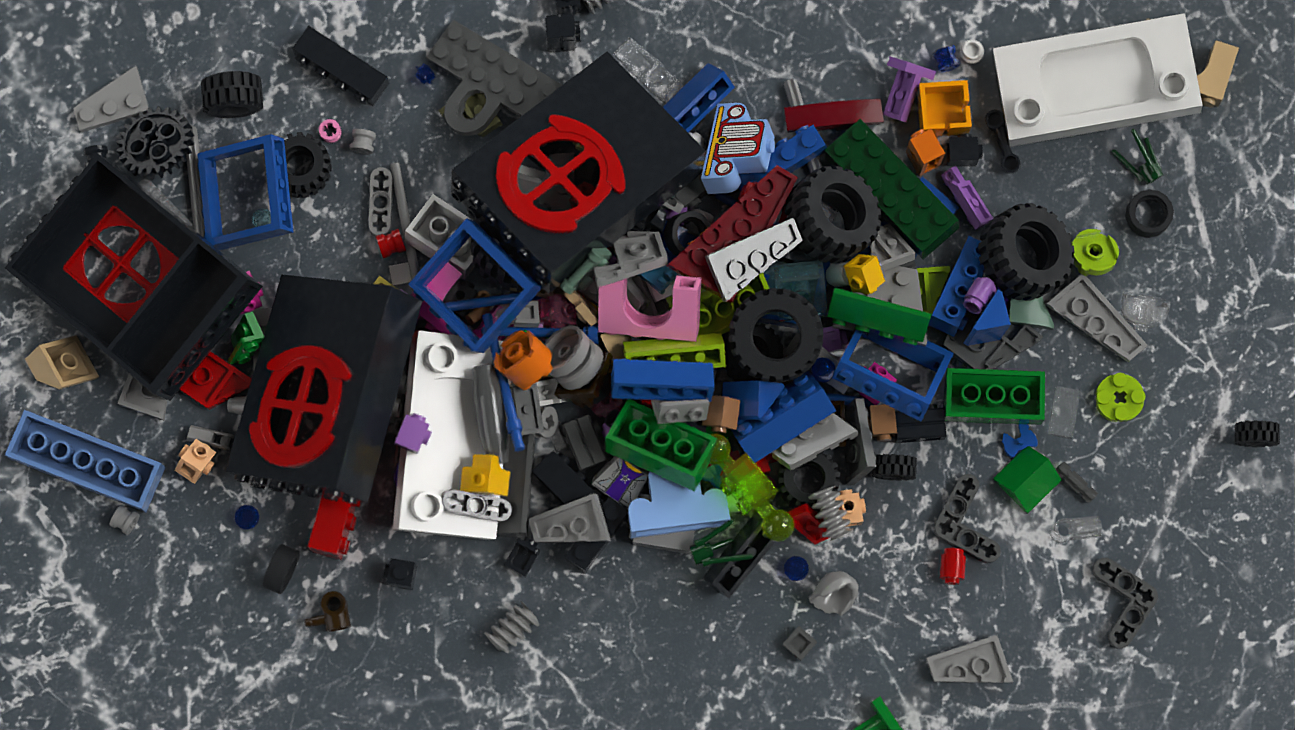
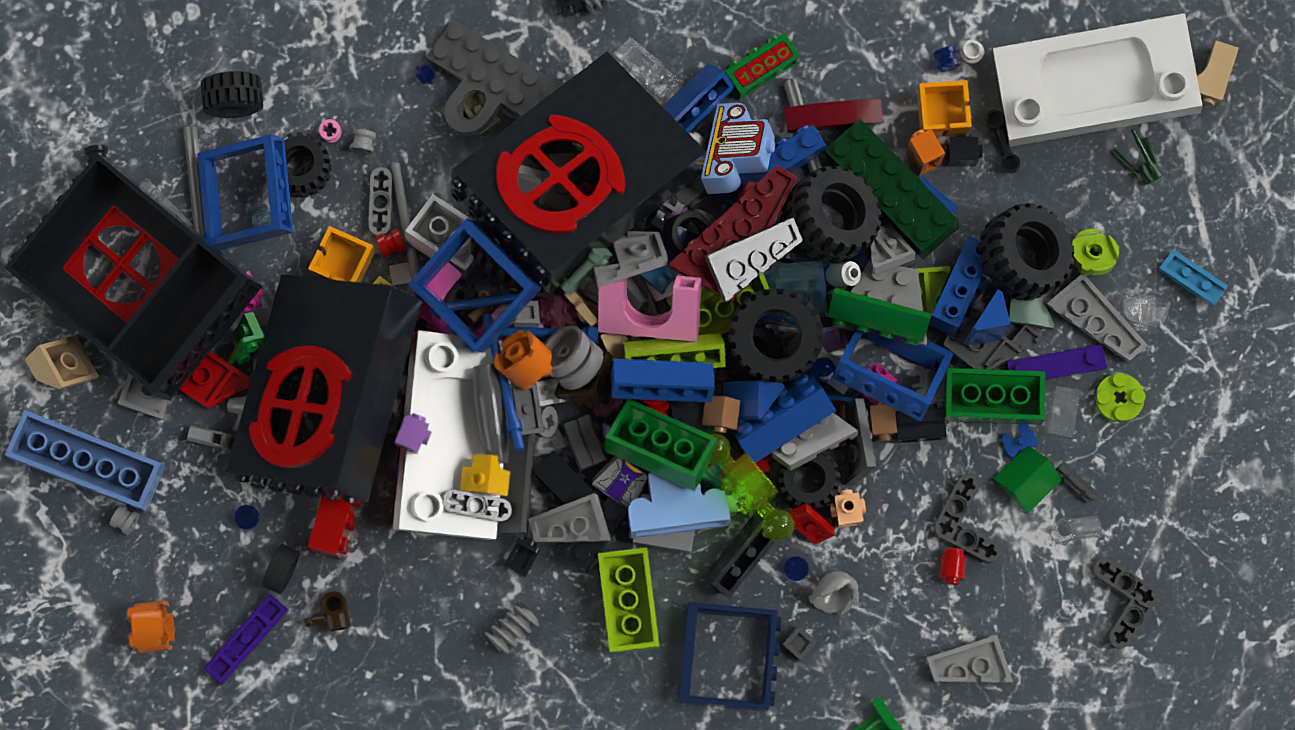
(113, 103): light grey wing -> none
(149, 139): black gear -> none
(151, 626): none -> orange brick
(195, 461): light nougat brick -> none
(246, 639): none -> dark purple plate
(341, 66): black brick -> none
(345, 257): none -> light orange piece
(400, 573): black brick -> none
(562, 32): black brick -> none
(628, 600): none -> lime slope
(680, 411): light grey bracket -> none
(702, 552): dark green plant -> none
(762, 65): none -> green brick
(772, 650): none -> dark blue window
(830, 513): light grey piece -> none
(864, 274): yellow brick -> none
(895, 467): black tyre -> none
(904, 87): medium lavender bracket -> none
(967, 198): medium lavender hinge -> none
(979, 295): medium lavender brick -> none
(1063, 363): none -> dark purple plate
(1159, 198): black tyre -> none
(1193, 278): none -> dark azure hinge
(1257, 433): black tyre -> none

